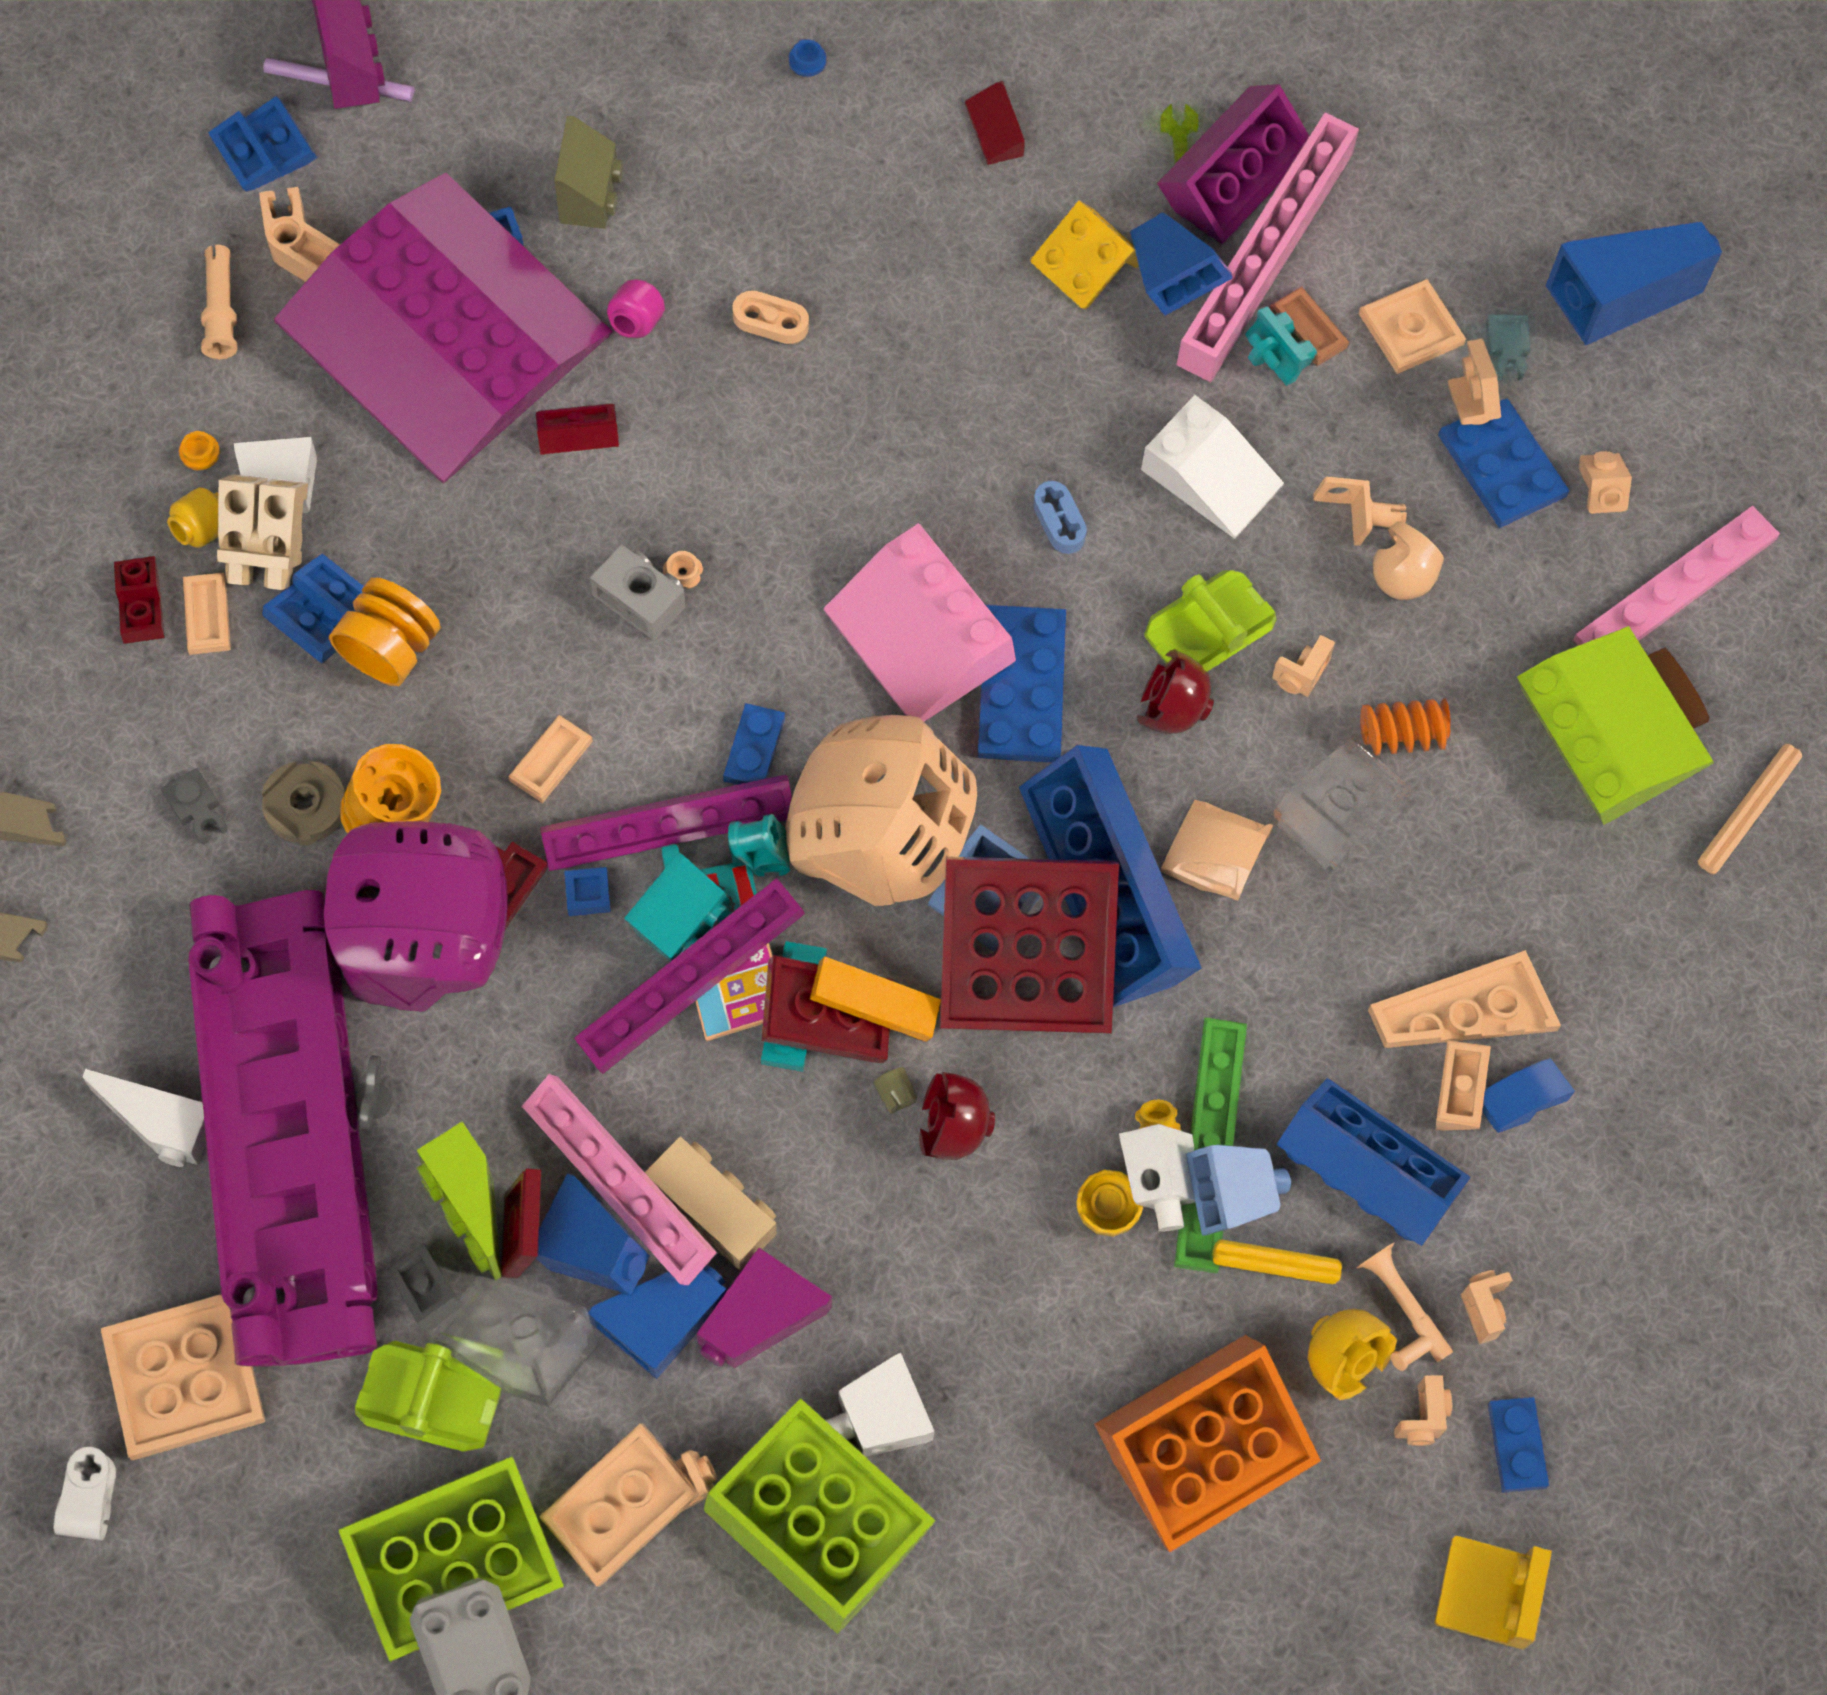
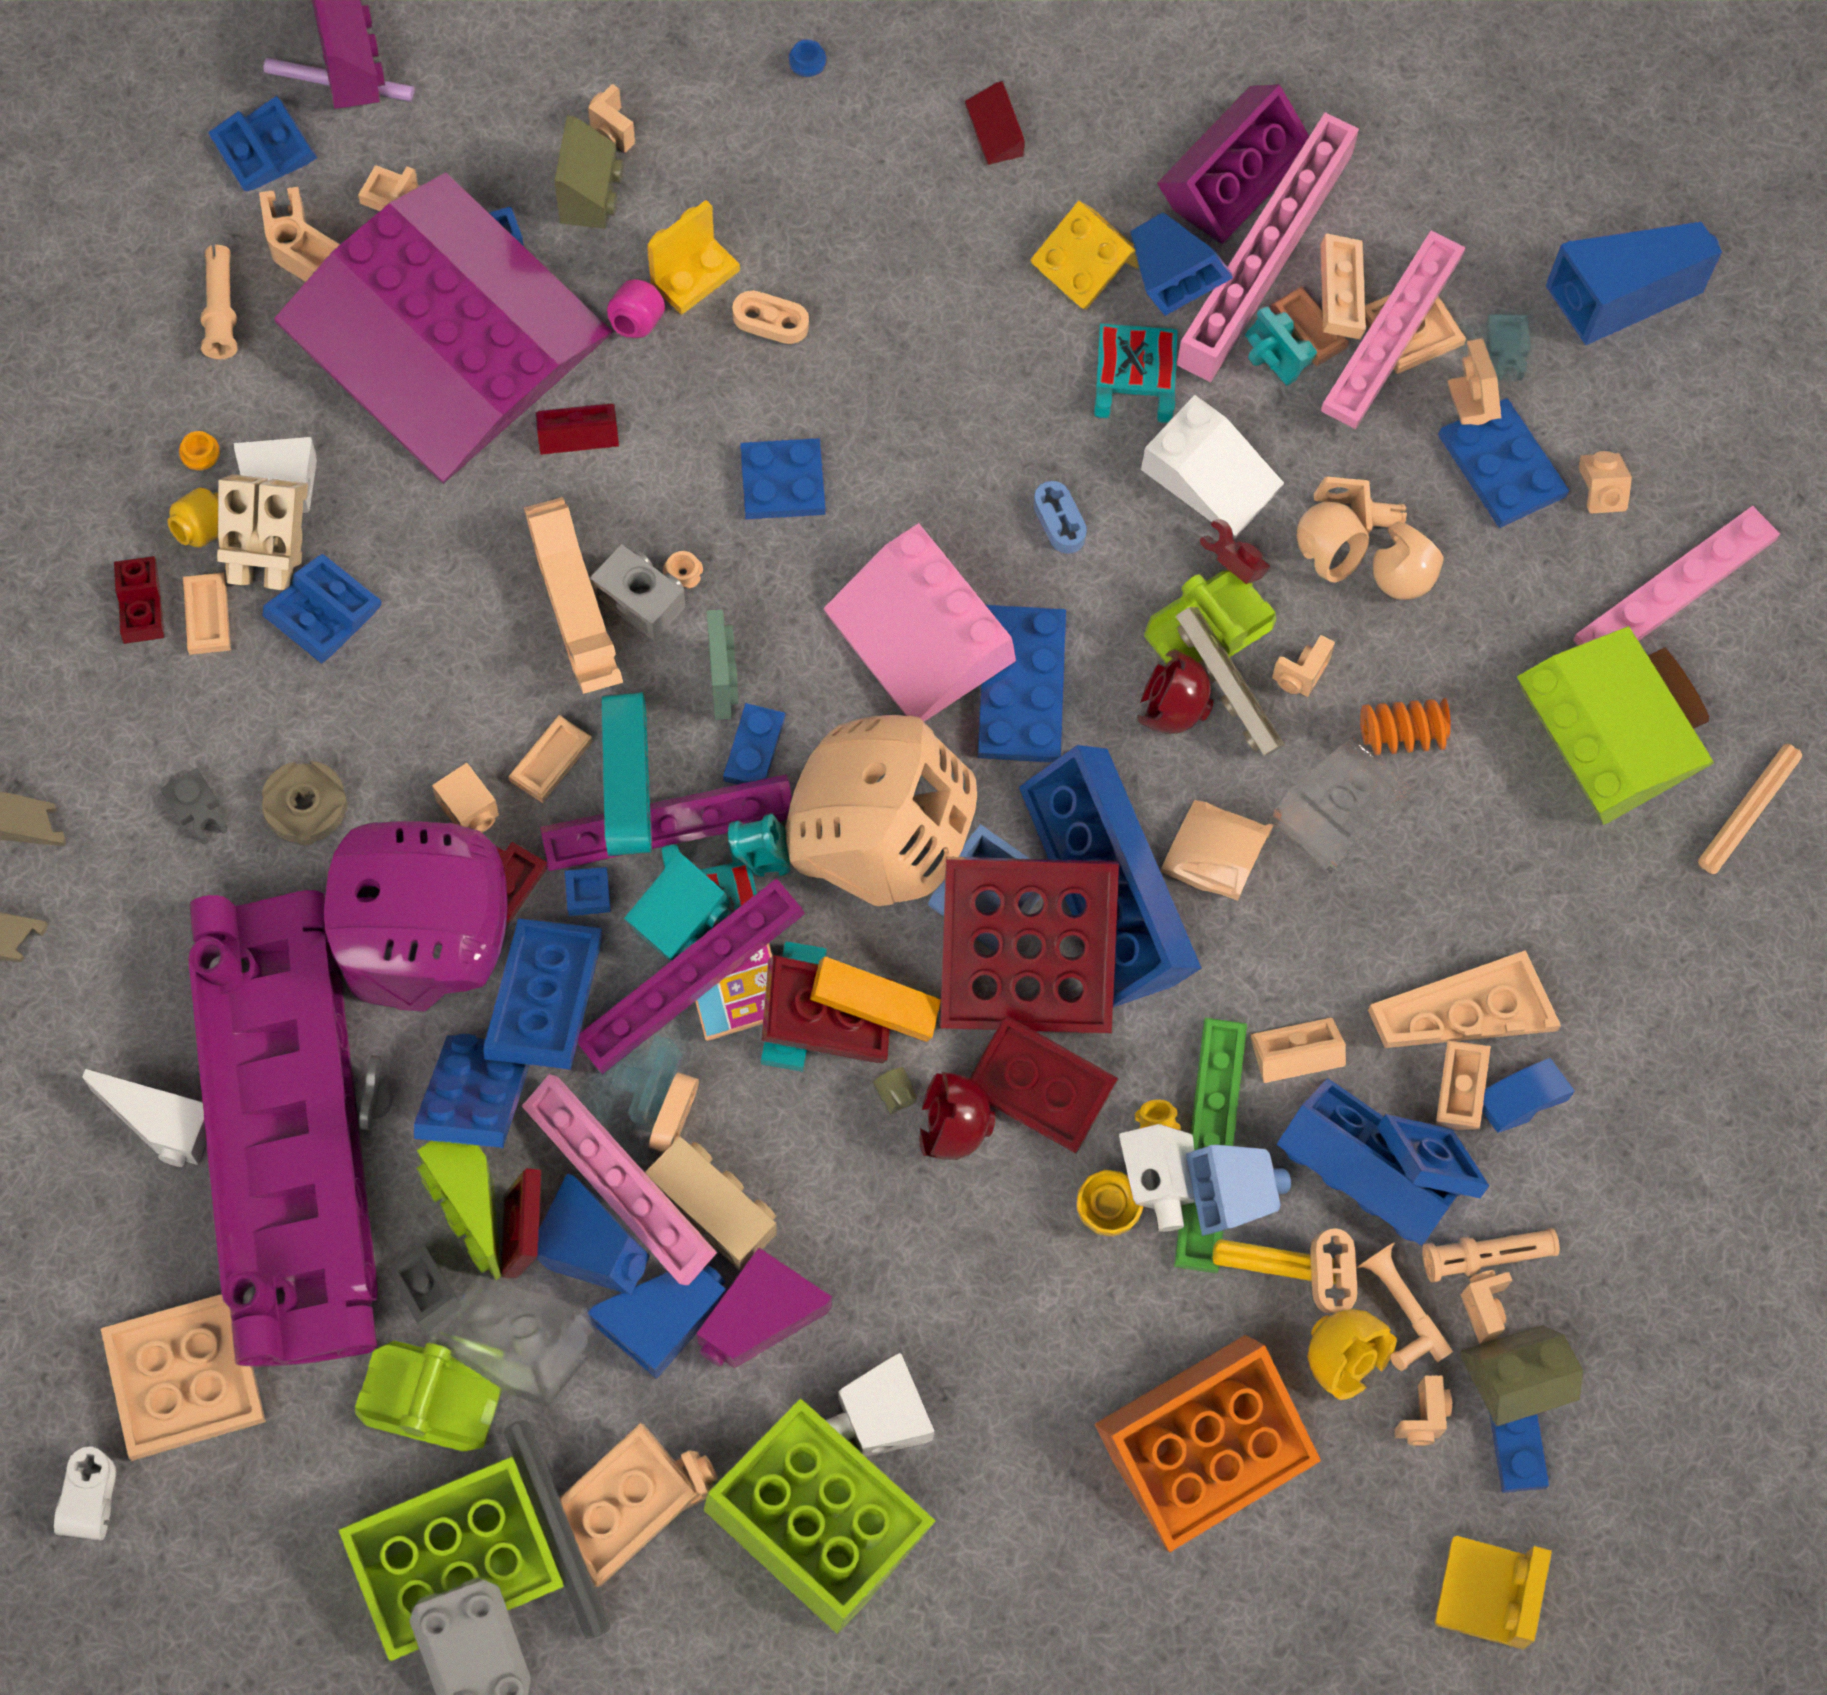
(385, 631): light orange wheel -> none
(386, 186): none -> light nougat bracket
(389, 787): light orange wheel -> none
(466, 799): none -> light nougat brick
(469, 1096): none -> blue plate
(543, 994): none -> blue plate
(557, 1529): none -> dark grey axle
(572, 595): none -> light nougat piece
(608, 121): none -> light nougat bracket
(626, 774): none -> teal beam
(650, 1082): none -> clear light blue tile
(673, 1112): none -> light nougat beam
(688, 260): none -> yellow bracket
(722, 664): none -> sand green plate
(782, 478): none -> blue plate
(1042, 1084): none -> dark red tile
(1136, 363): none -> flag
(1179, 132): clear neon green bar -> none
(1237, 557): none -> dark red plate
(1237, 697): none -> plate
(1299, 1049): none -> light nougat slope
(1323, 1273): none -> light nougat beam
(1324, 531): none -> light nougat helmet
(1342, 286): none -> light nougat plate
(1392, 329): none -> bright pink plate
(1432, 1156): none -> blue plate
(1466, 1257): none -> light nougat pin
(1524, 1373): none -> olive slope

